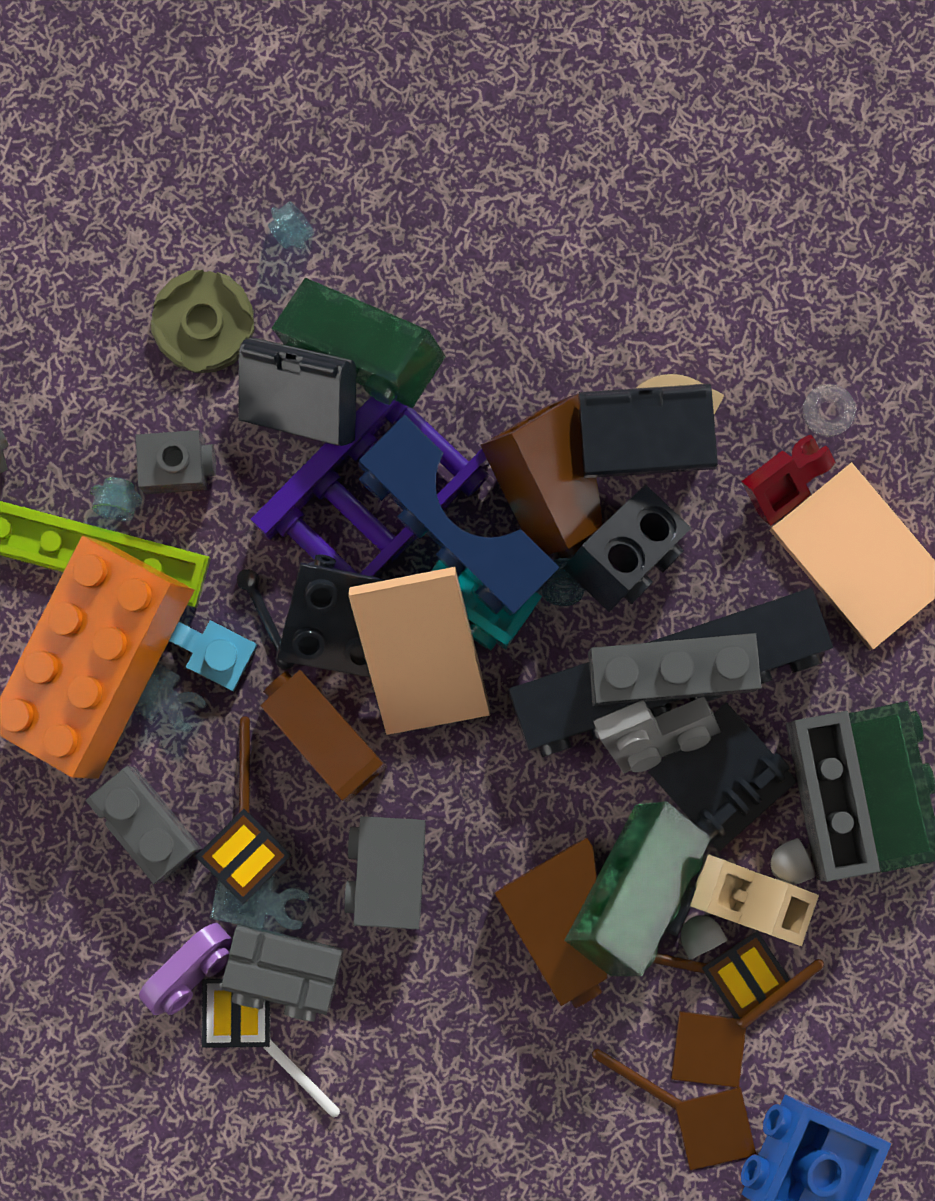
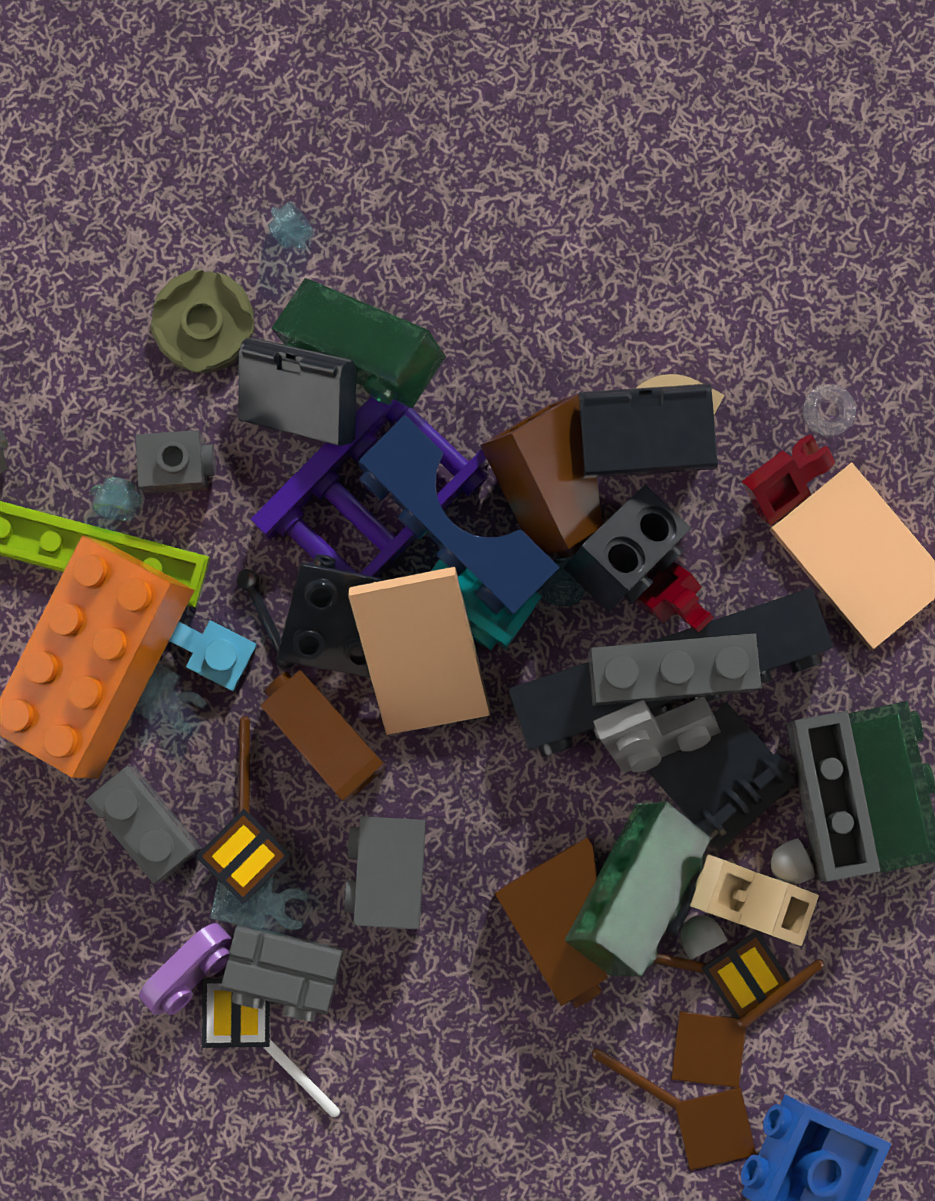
(675, 594): none -> dark red plate

